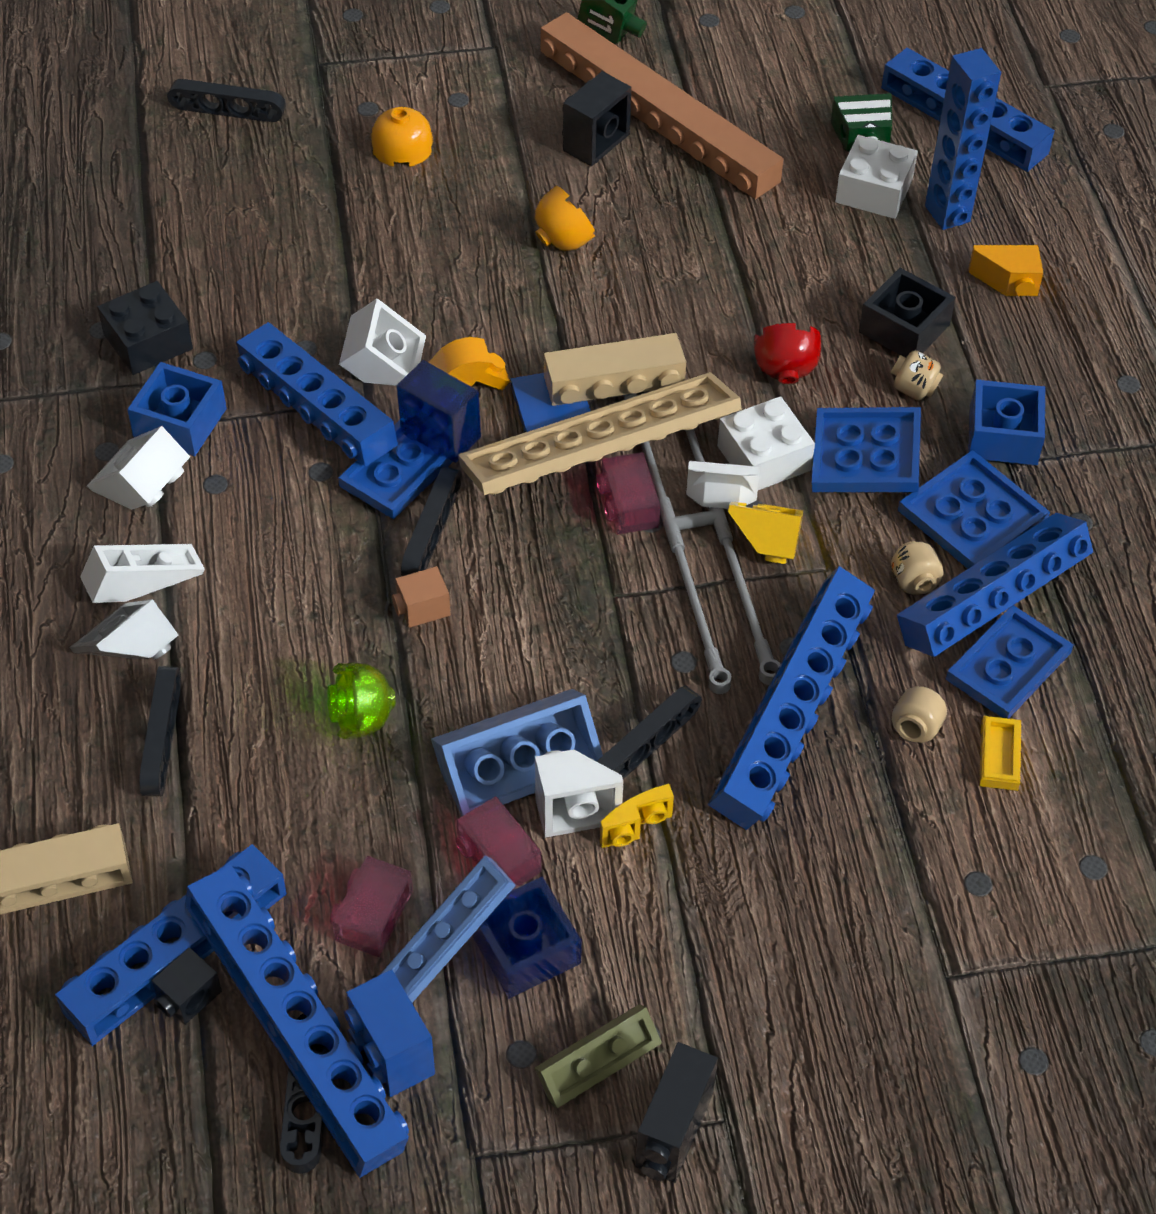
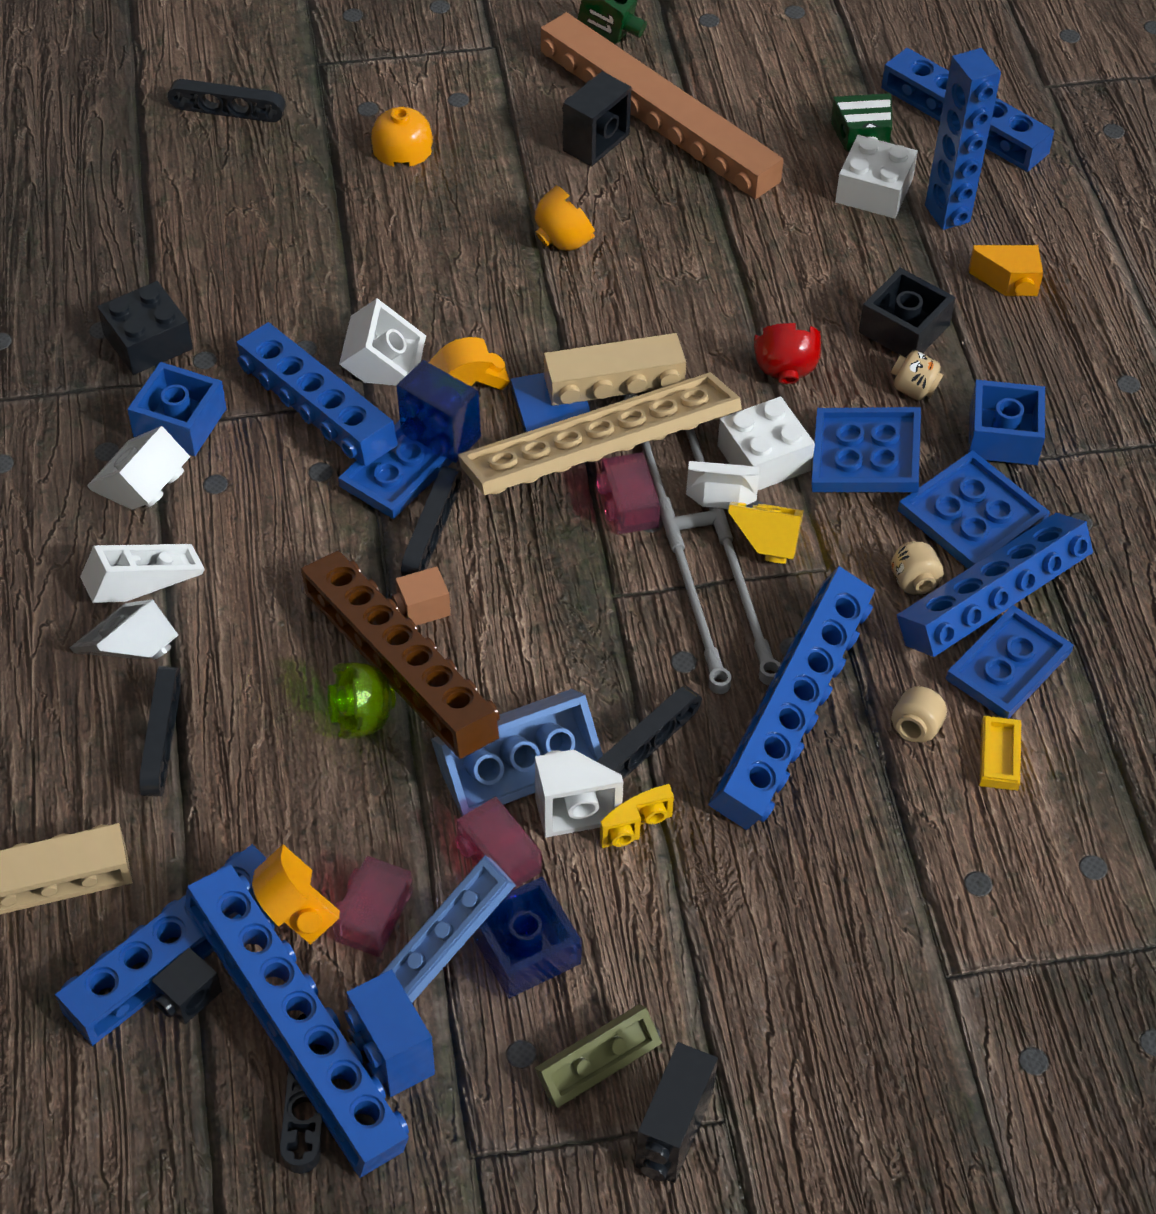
(286, 895): none -> light orange brick
(402, 654): none -> reddish brown brick

